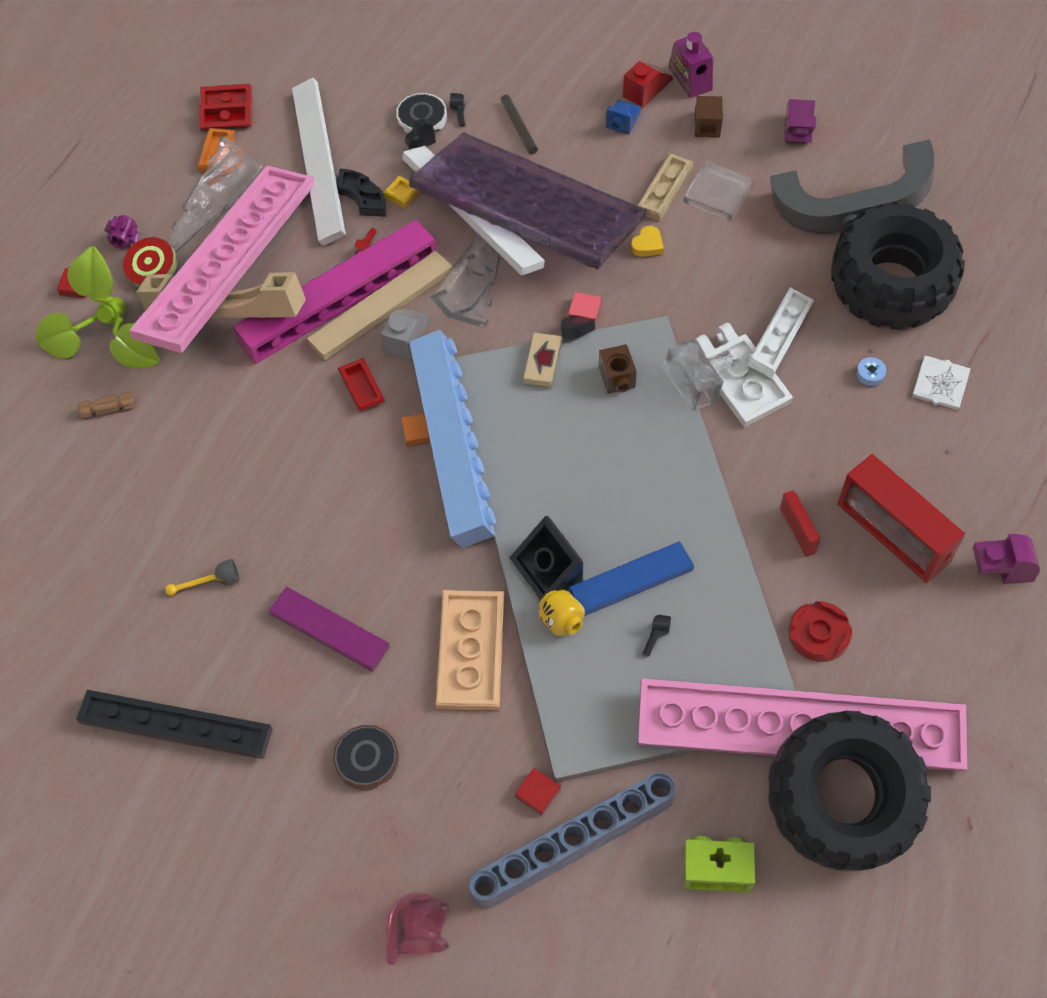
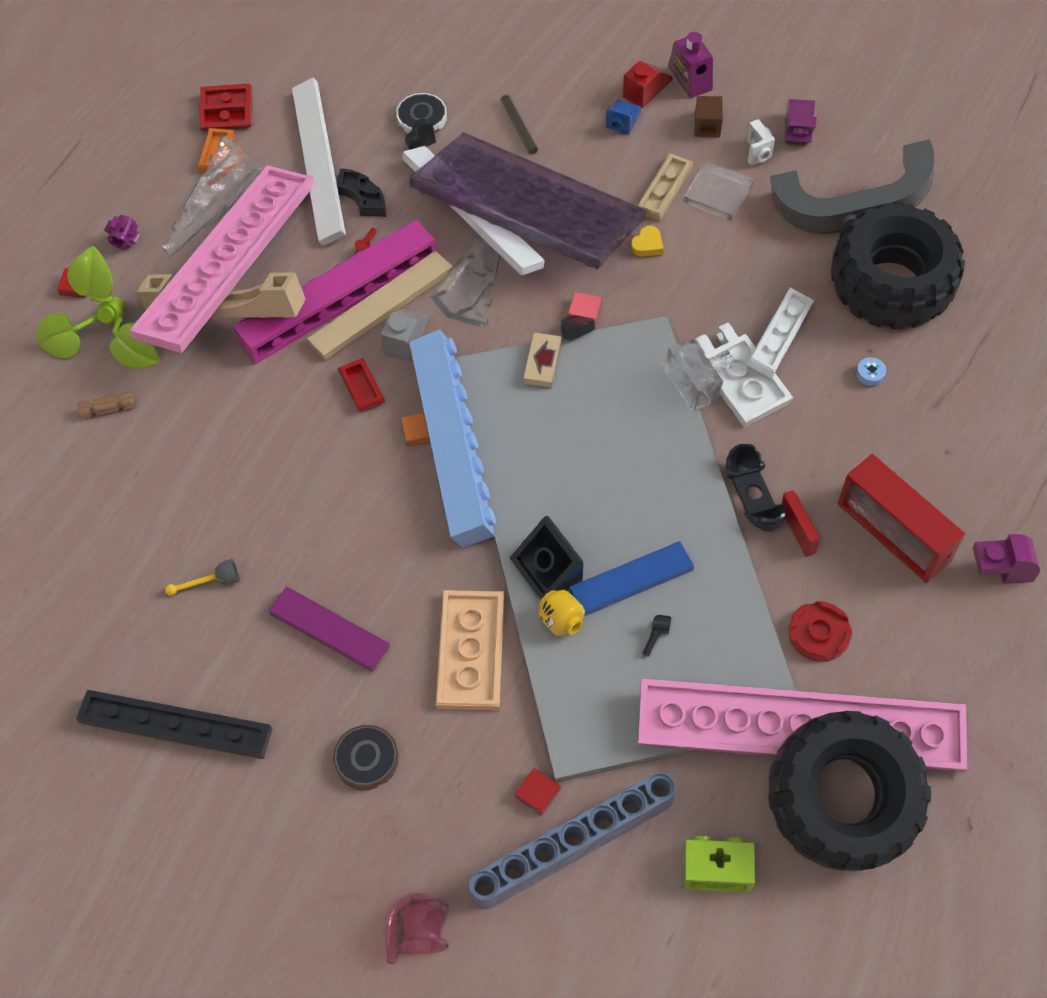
(149, 257): red tile -> none
(400, 192): yellow tile -> none
(457, 102): black hand -> none
(614, 360): reddish brown brick -> none
(744, 469): none -> black piece
(761, 143): none -> white bracket
(941, 382): white piece -> none

